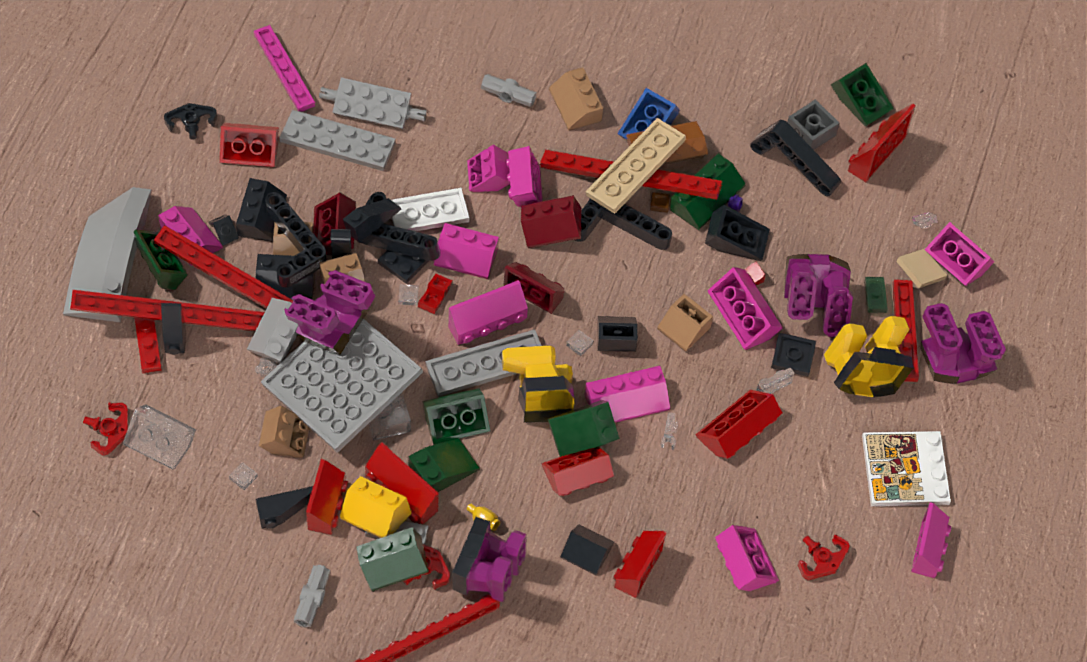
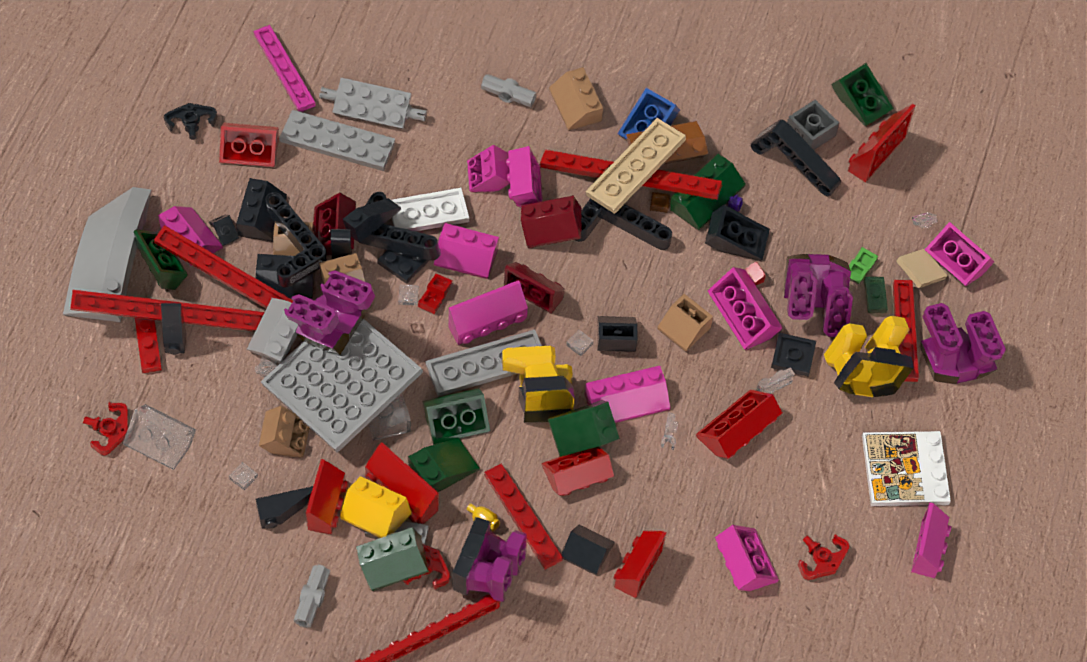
(523, 516): none -> red plate
(862, 265): none -> bright green slope

